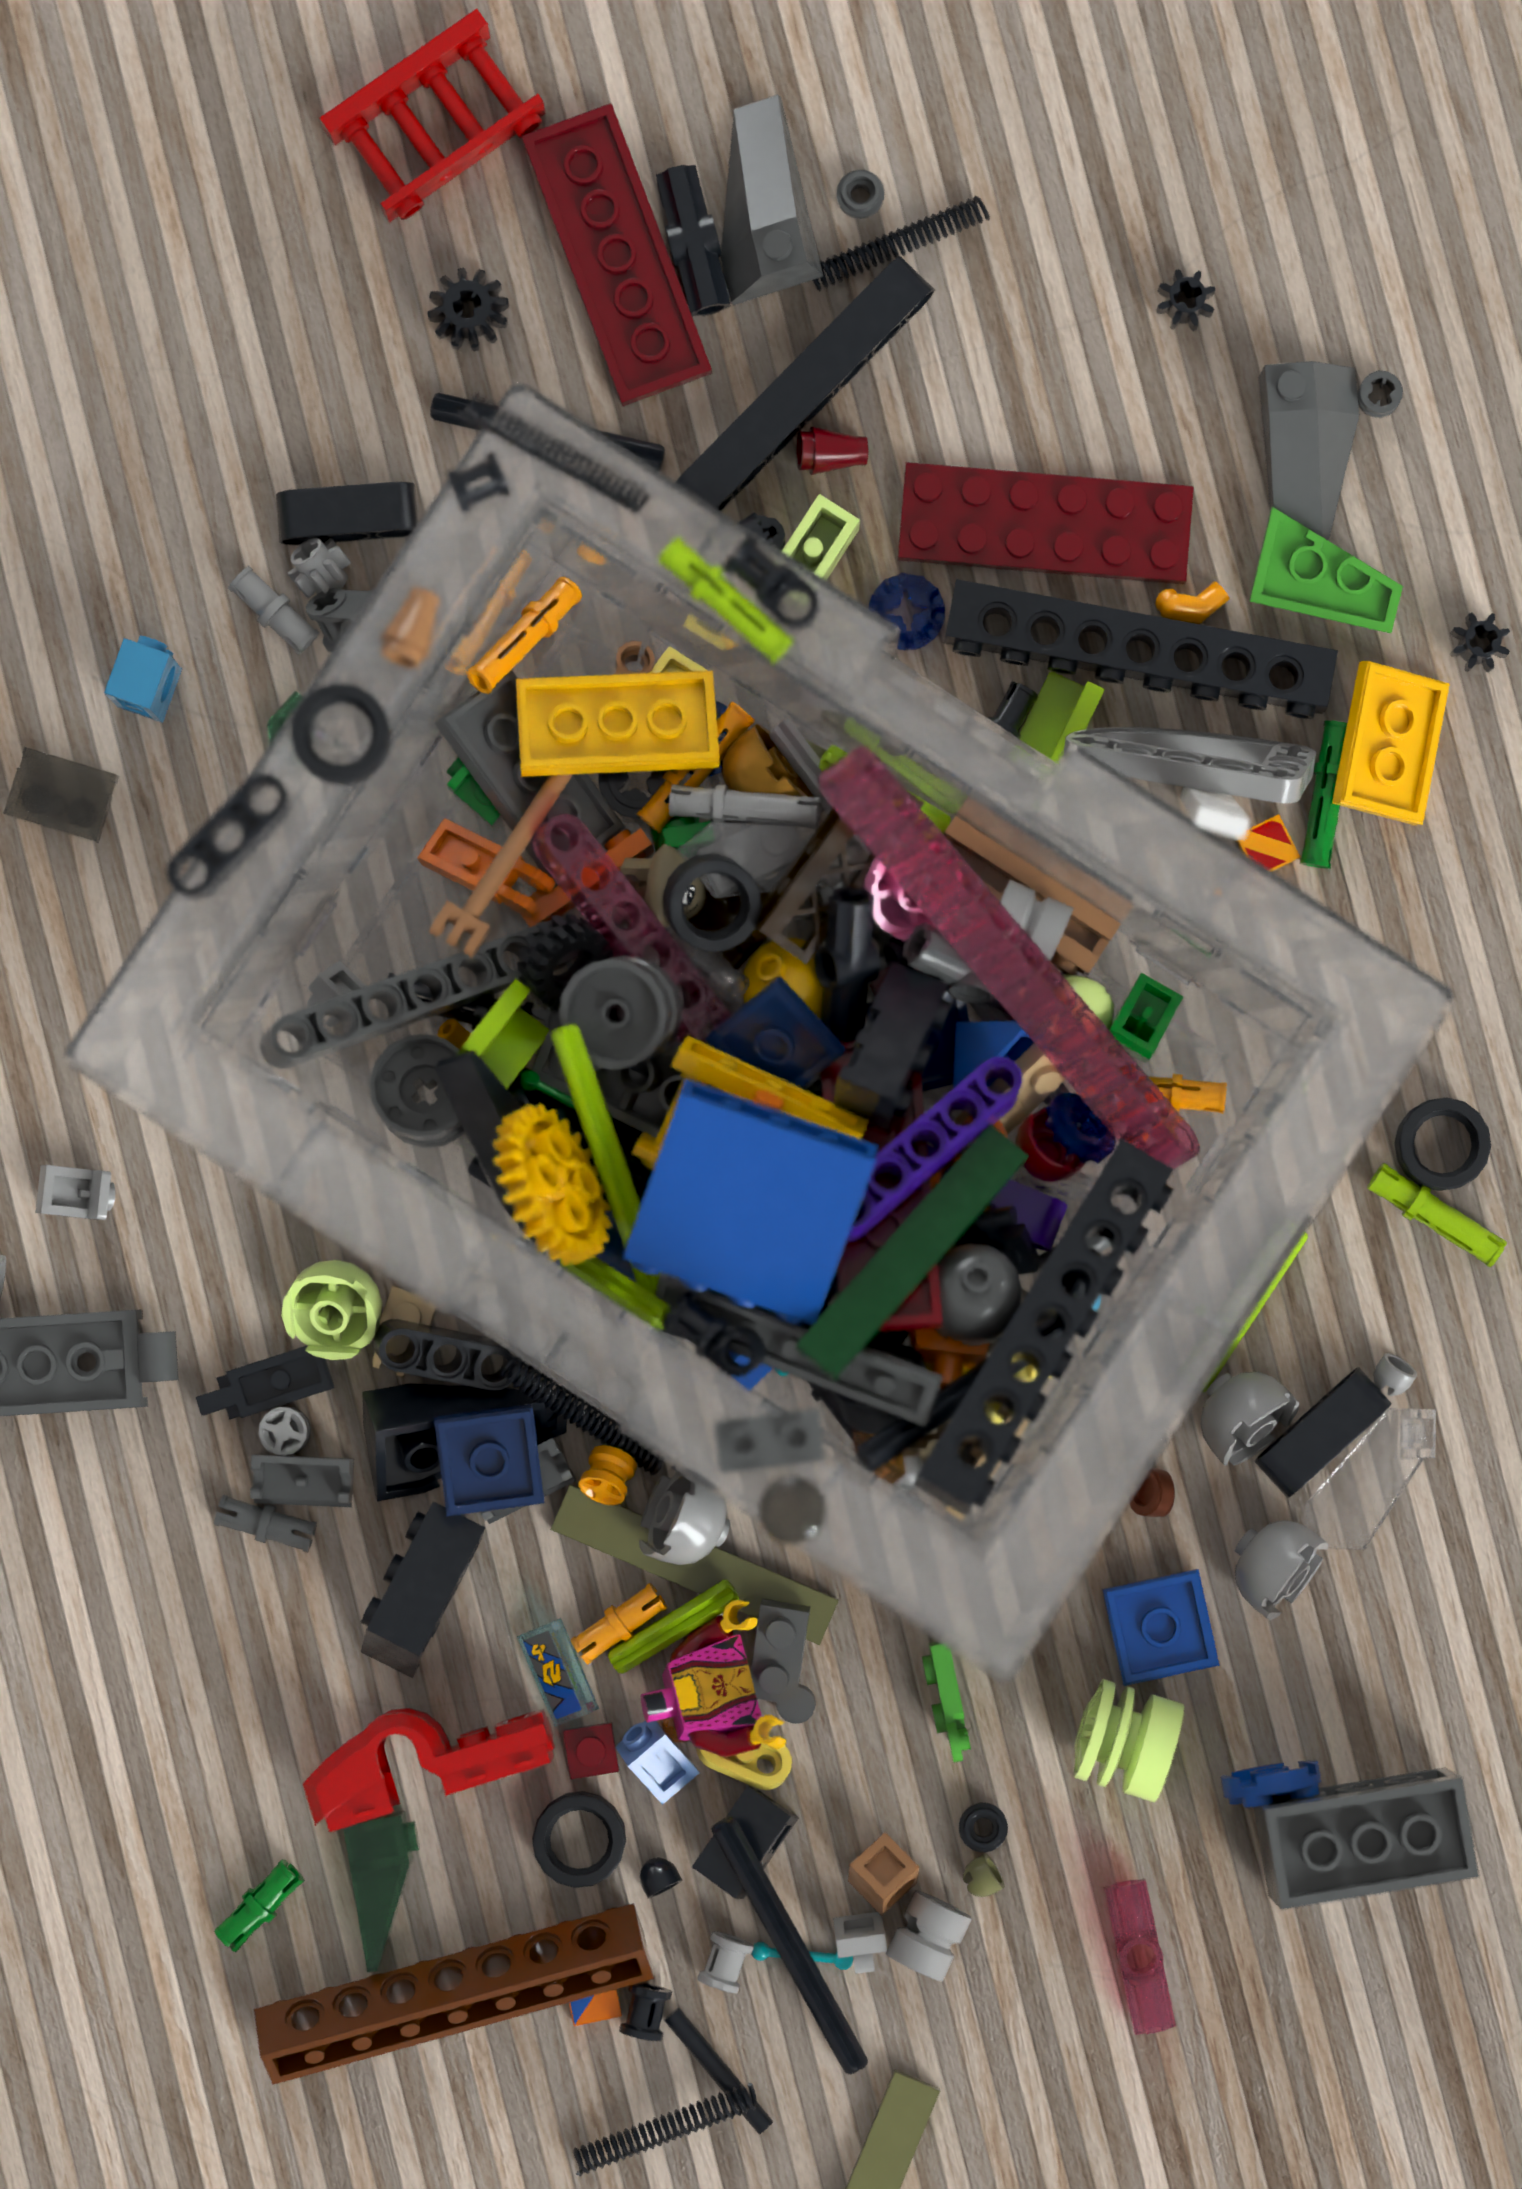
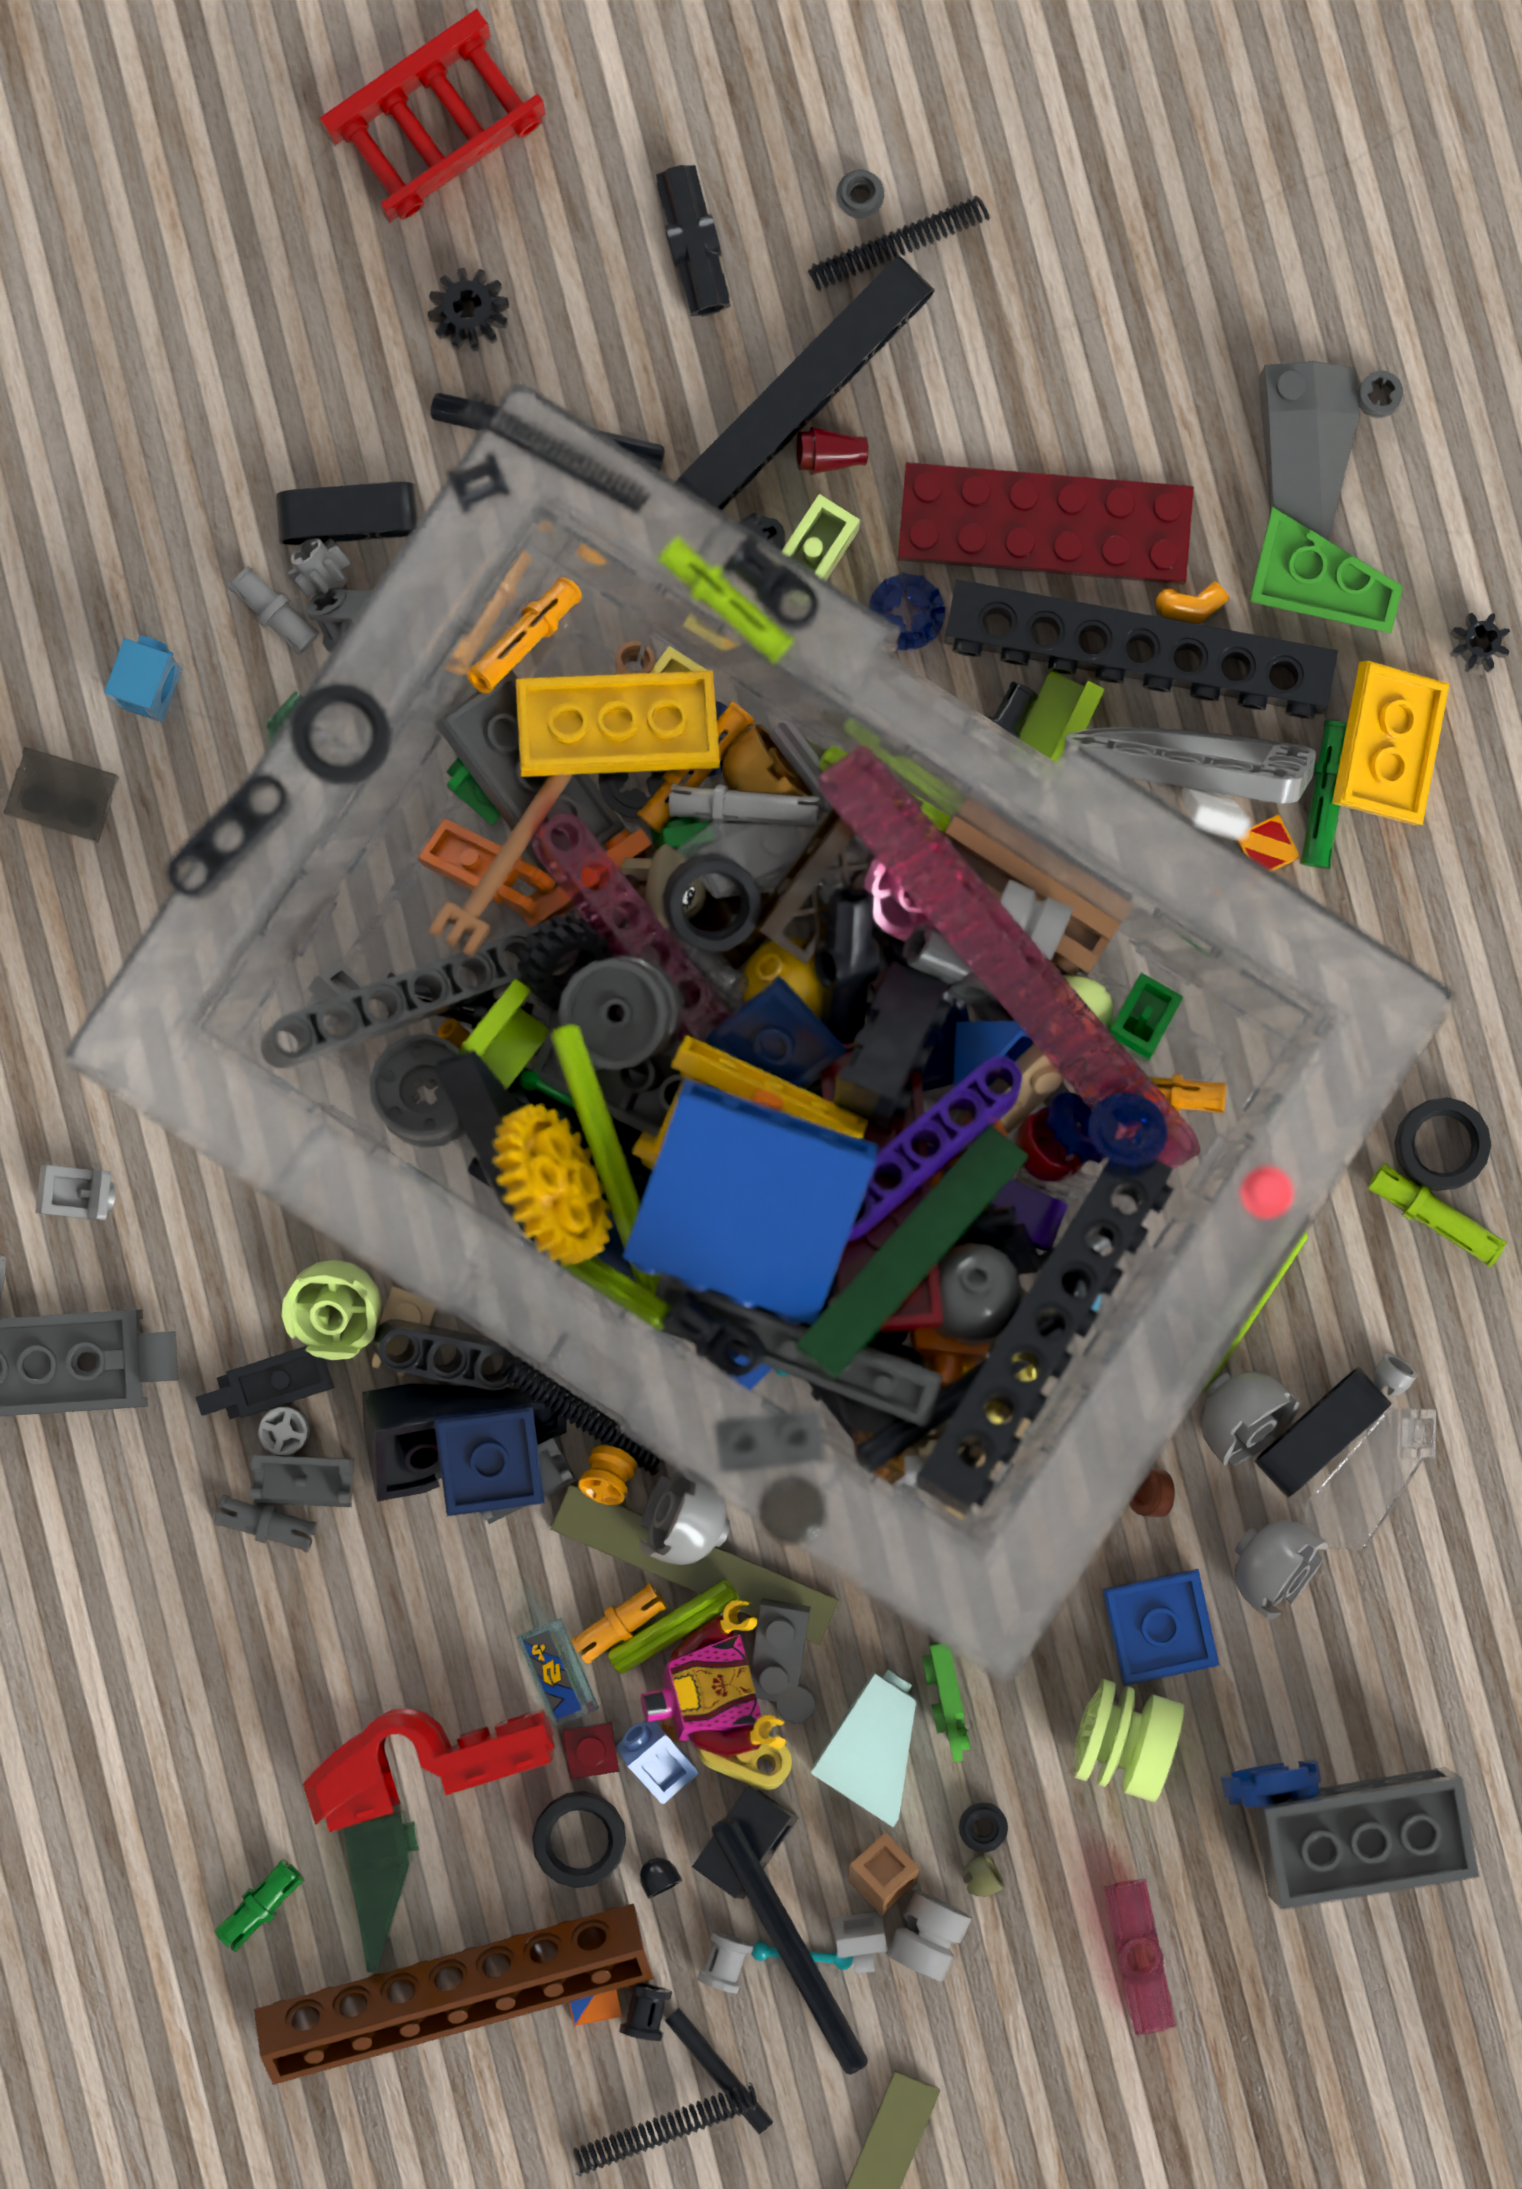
(411, 630): medium nougat cone -> none
(419, 1588): black wedge -> none
(616, 254): dark red plate -> none
(766, 216): dark grey wedge -> none
(871, 1747): none -> light aqua slope
(1128, 1110): none -> clear blue gear
(1178, 311): black gear -> none
(1266, 1192): none -> coral plate

